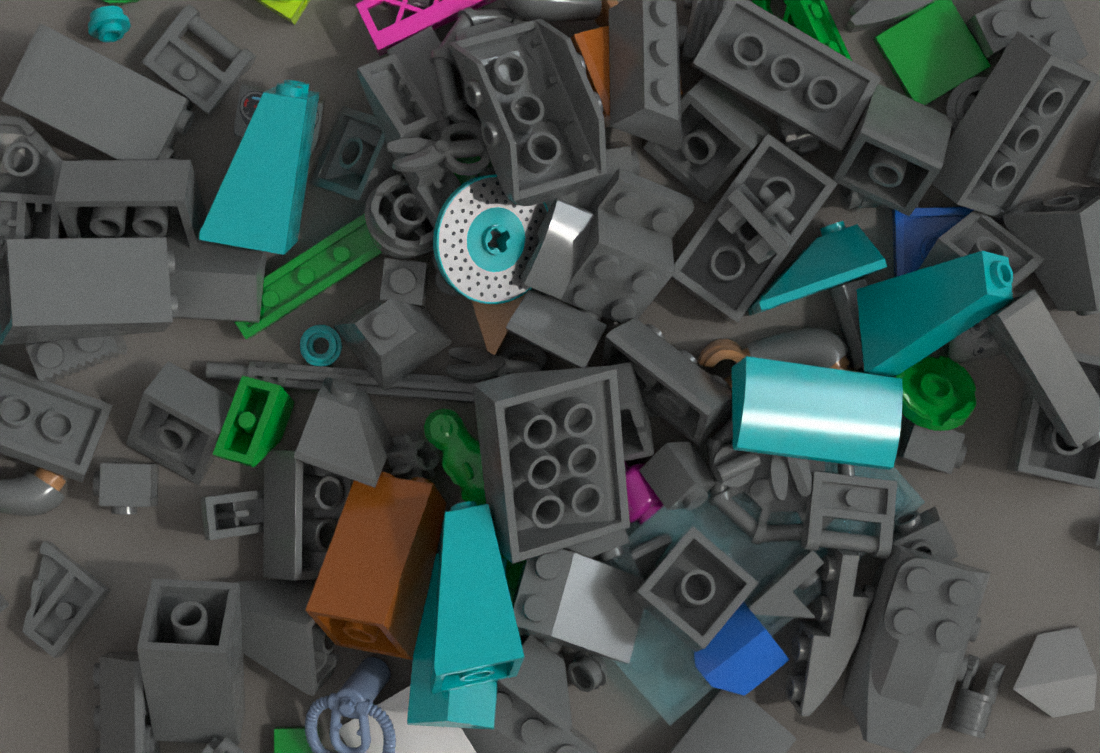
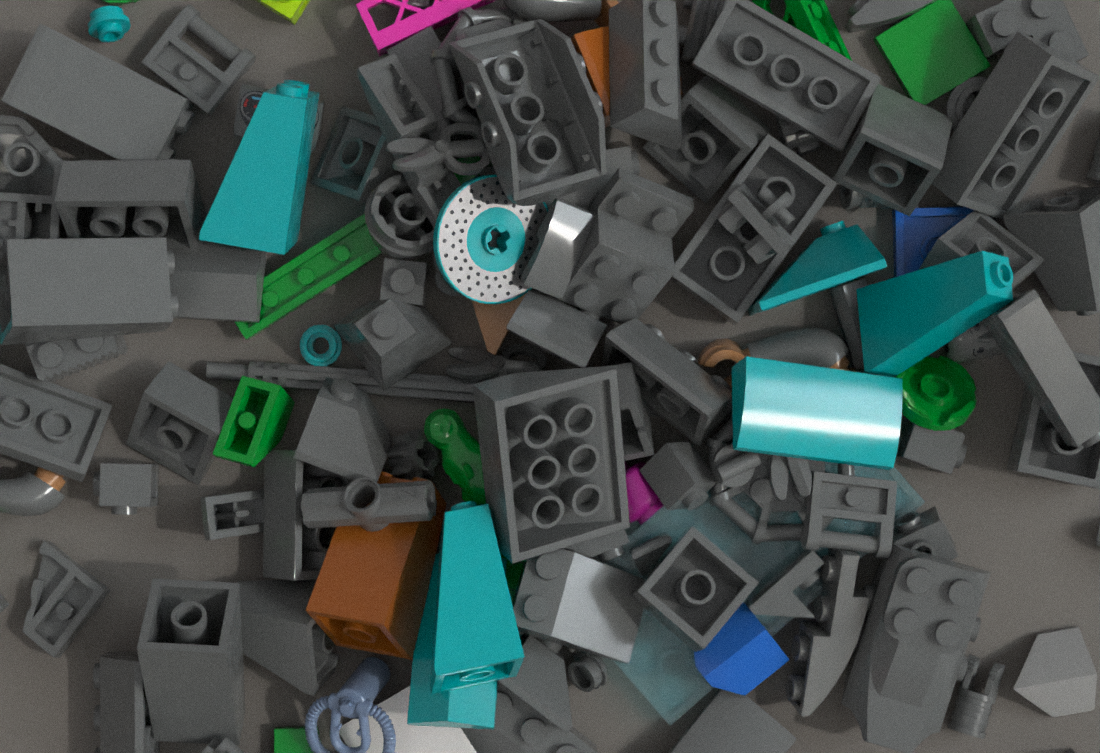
(389, 504): none -> dark grey piece

